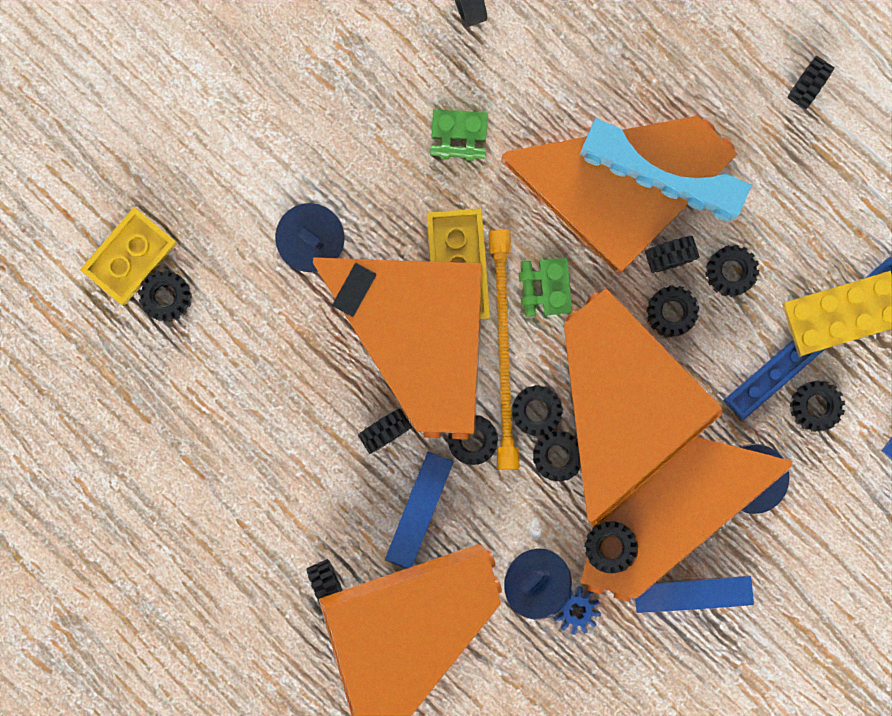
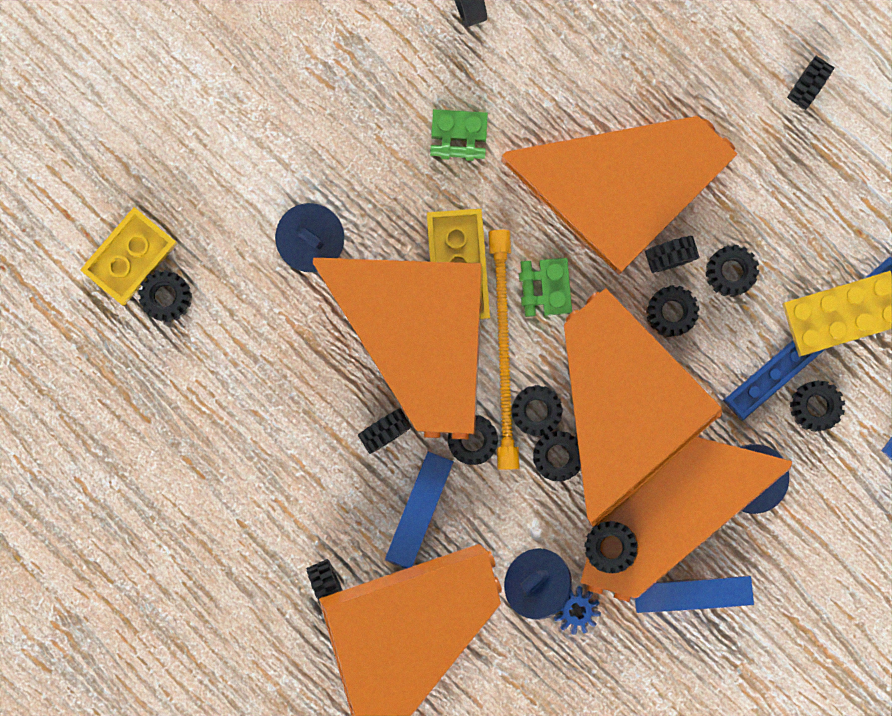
(354, 289): black sticker -> none
(719, 194): medium azure arch -> none

